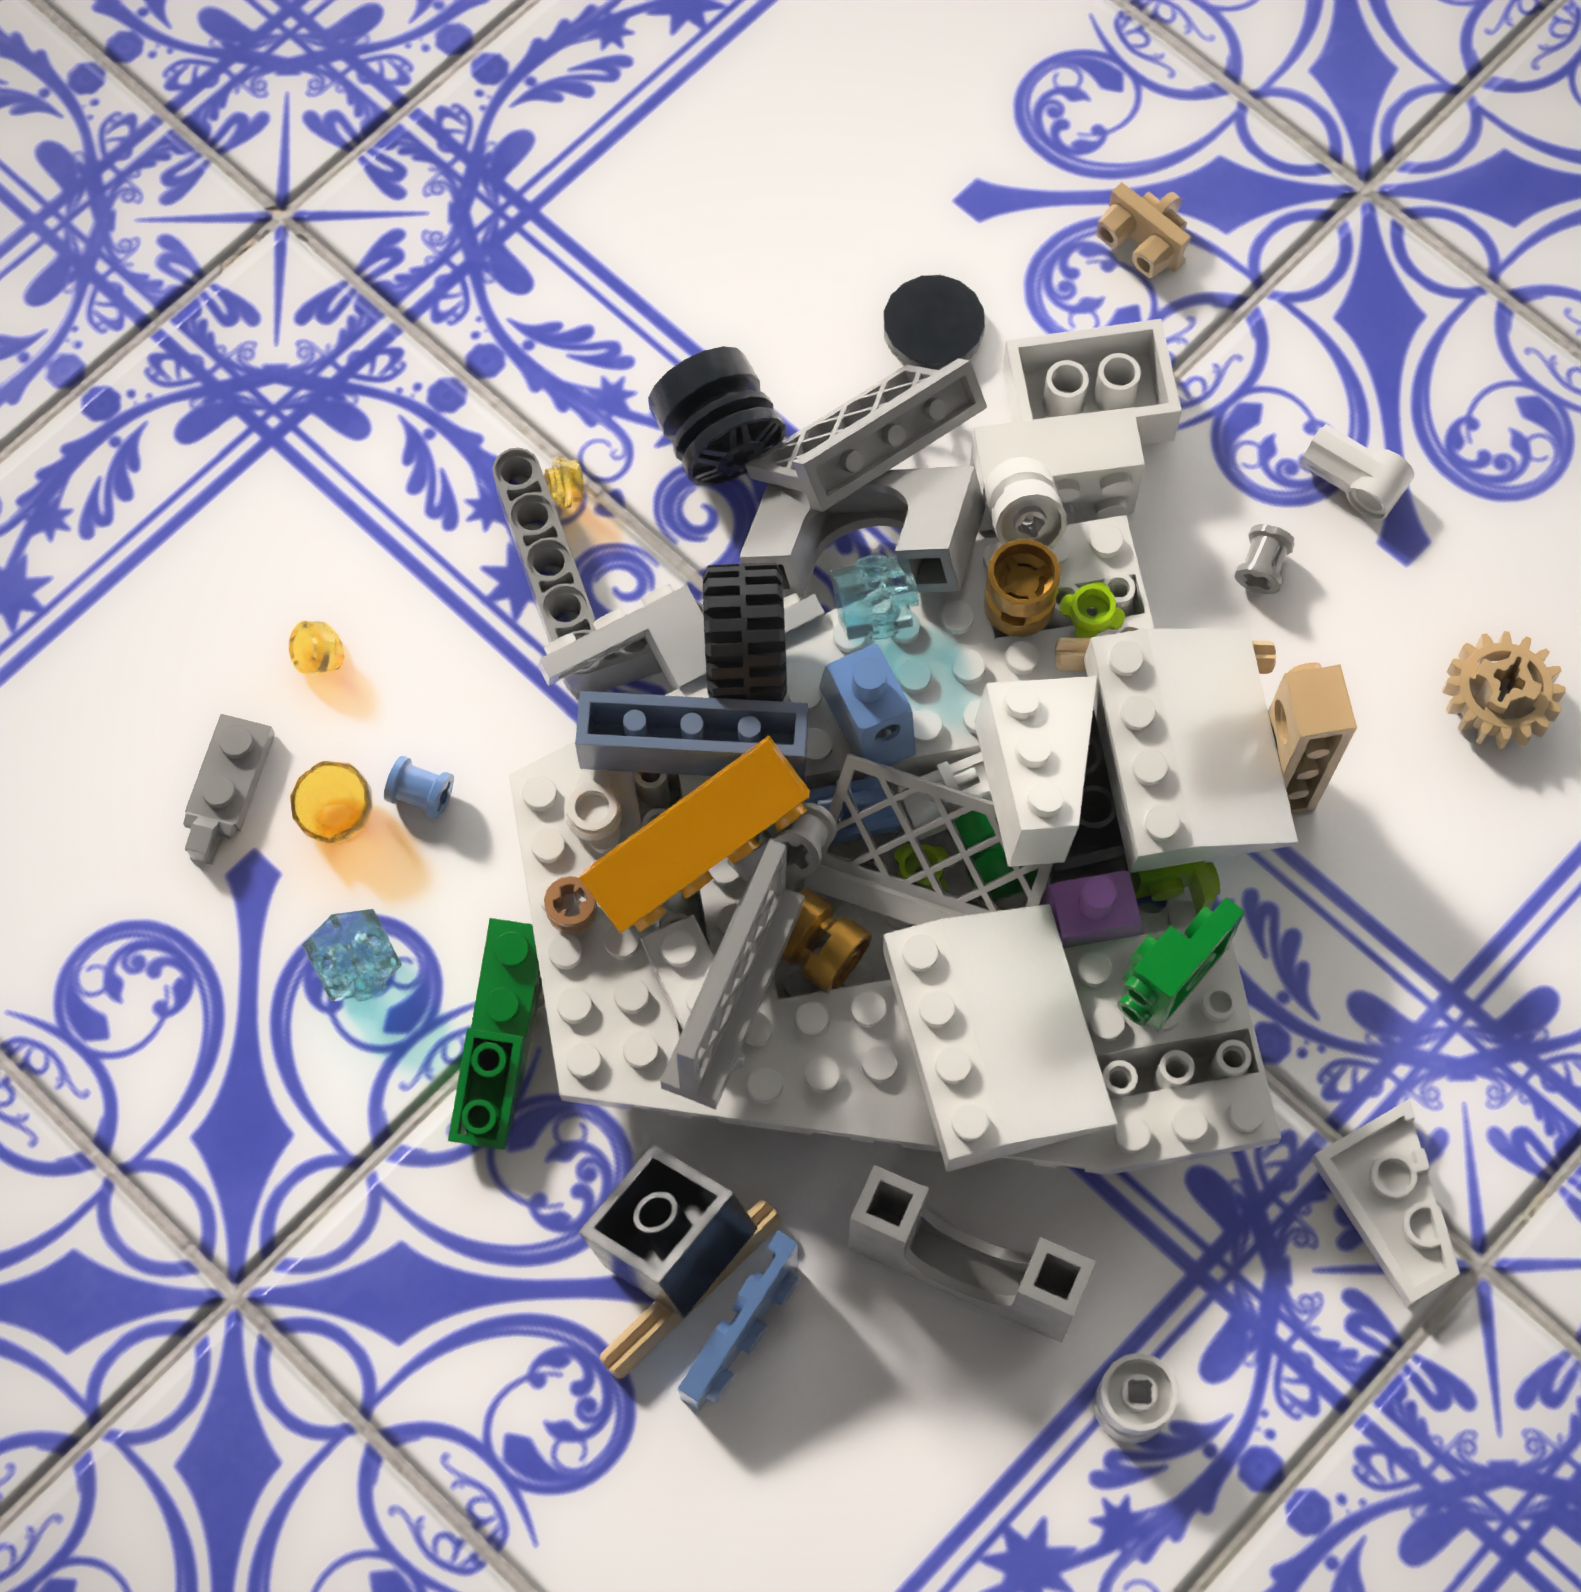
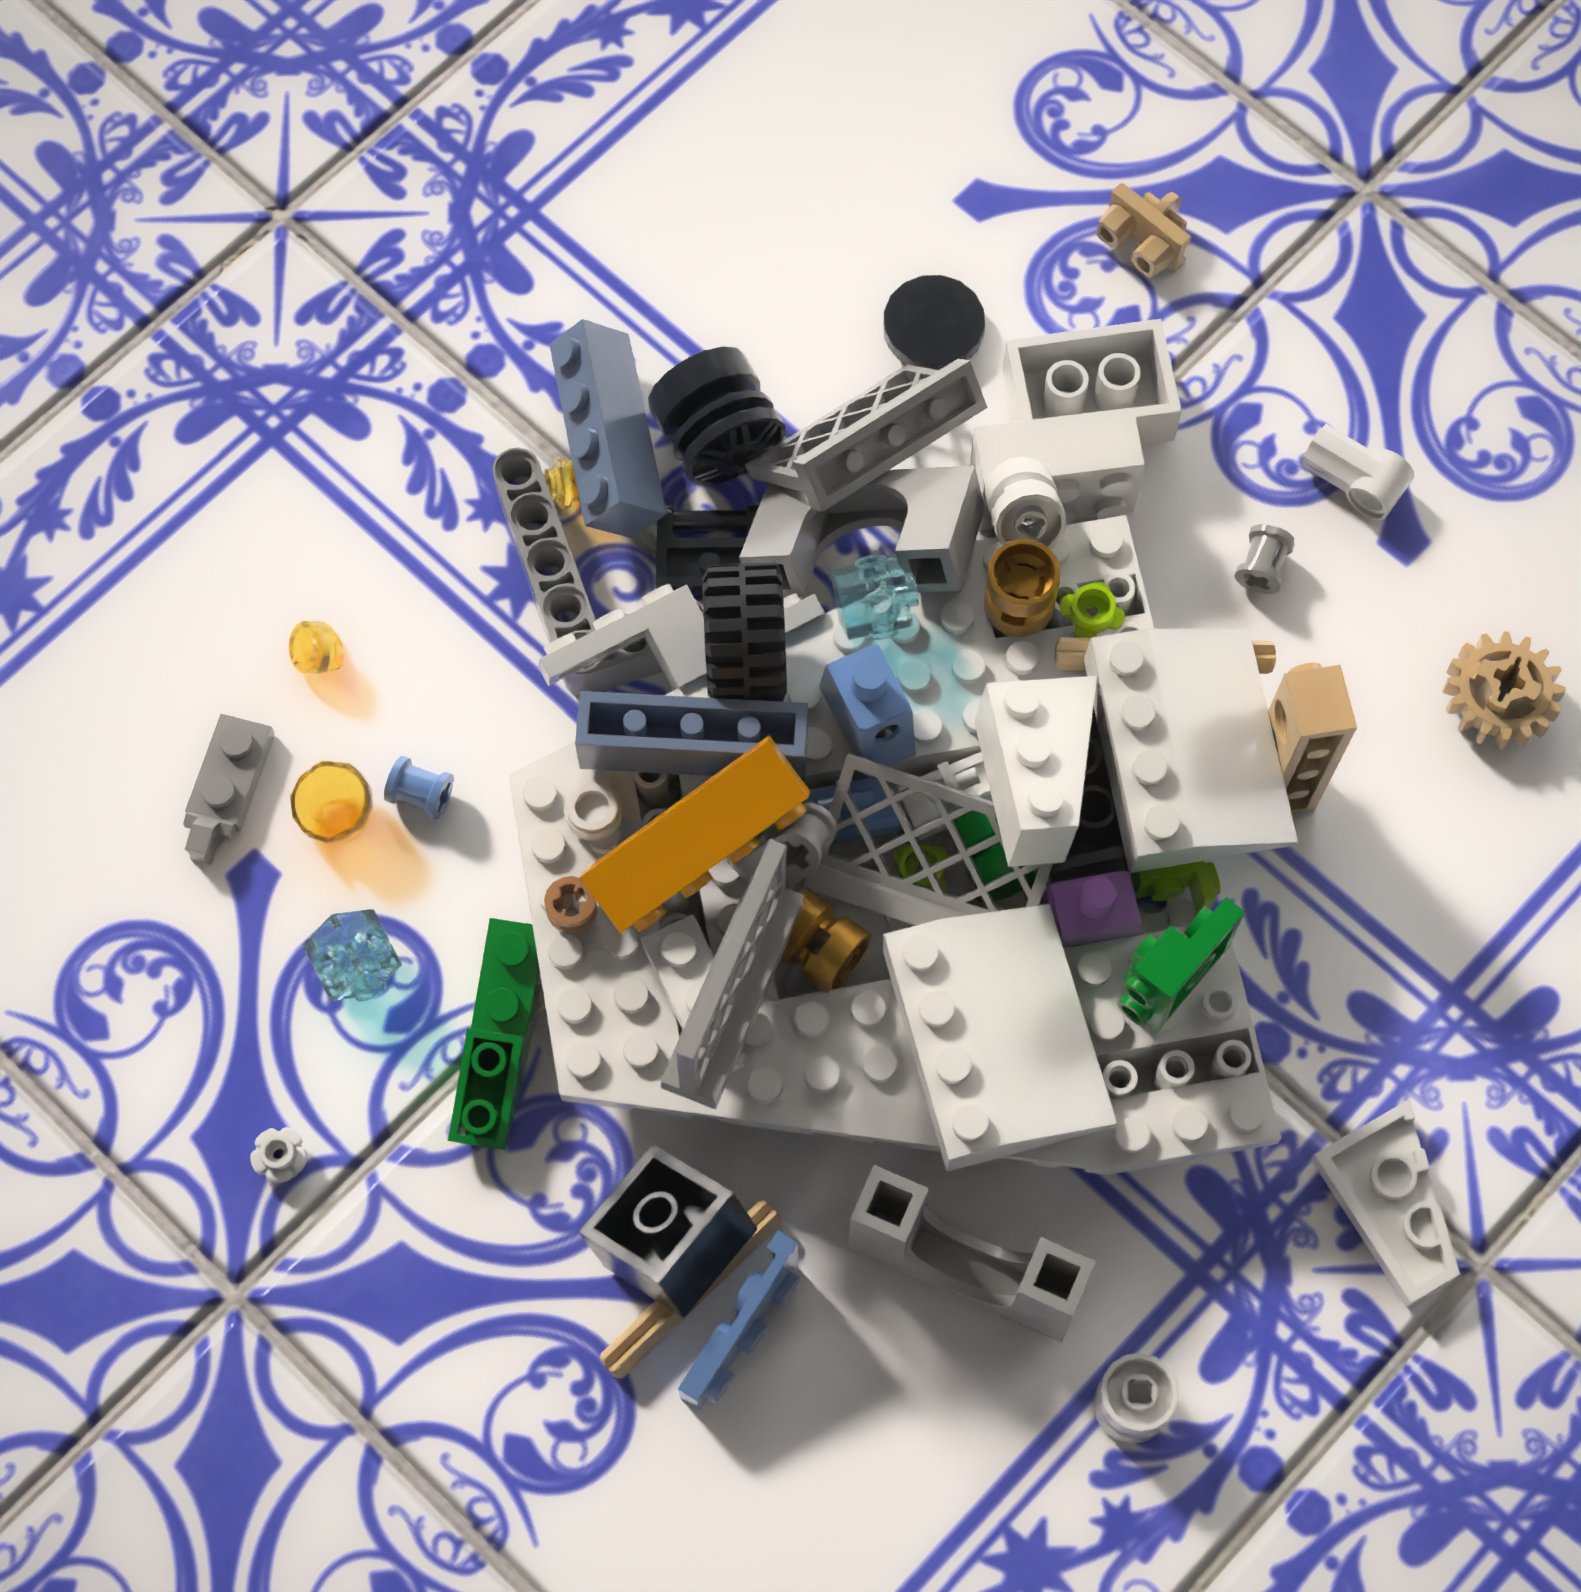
(279, 1169): none -> white plate
(607, 429): none -> sand blue brick
(686, 559): none -> black plate

